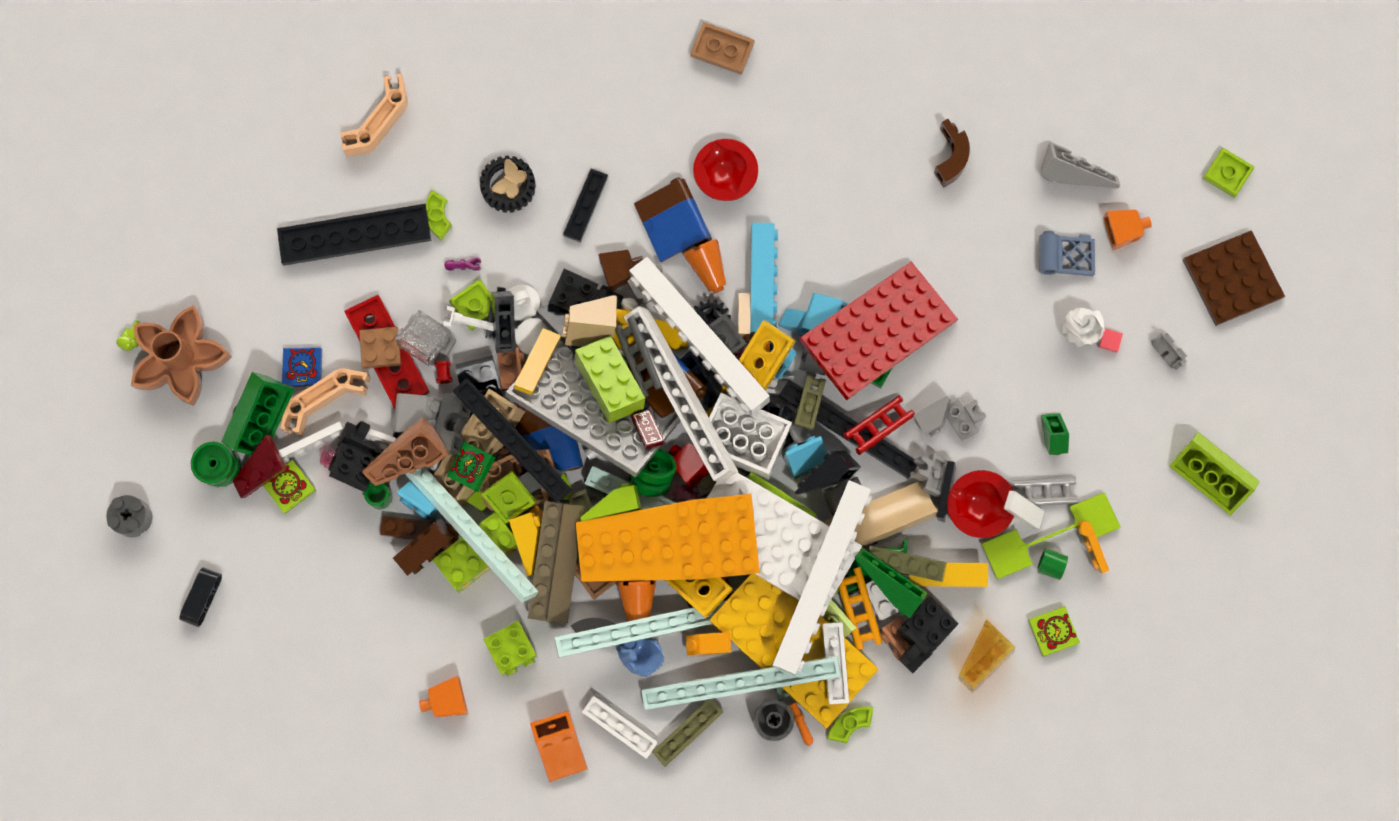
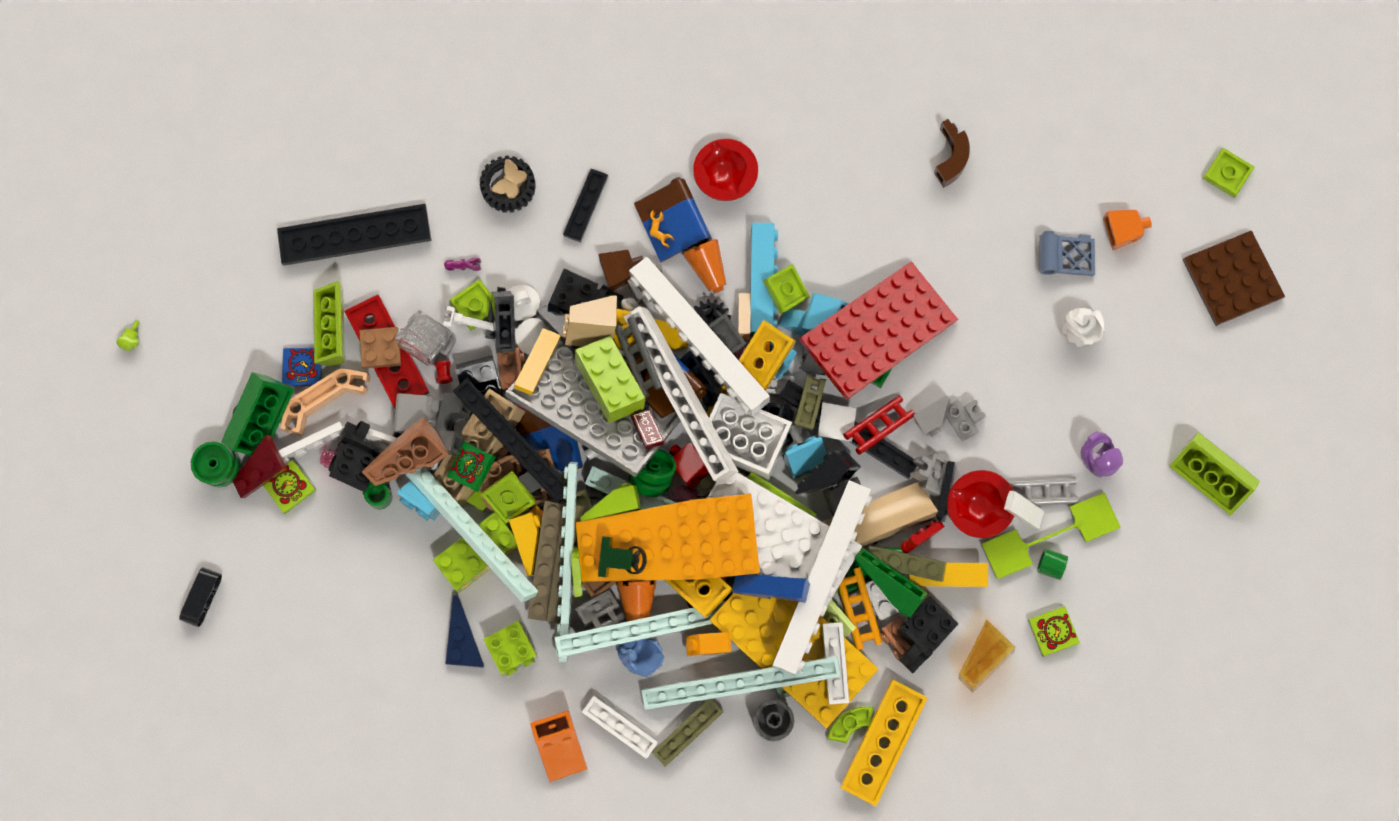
(127, 526): dark grey brick -> none
(177, 356): nougat plant -> none
(329, 325): none -> lime slope
(379, 121): light nougat piece -> none
(408, 528): reddish brown plate -> none
(424, 547): reddish brown wedge -> none
(436, 214): lime tile -> none
(445, 699): orange torso -> none
(461, 644): none -> dark blue wing
(568, 533): none -> light aqua plate
(576, 573): none -> lime tile
(598, 608): none -> light grey plate
(619, 558): none -> dark green piece
(654, 229): none -> light orange arm
(722, 48): medium nougat plate -> none
(772, 586): none -> blue slope
(786, 288): none -> lime tile
(804, 731): orange piece -> none
(836, 421): none -> white sticker
(870, 745): none -> yellow plate
(921, 536): none -> red plate
(1055, 434): green slope -> none
(1066, 169): light grey wedge -> none
(1092, 544): light orange hinge -> none
(1106, 460): none -> medium lavender helmet
(1110, 340): coral tile -> none
(1165, 344): light grey hinge -> none

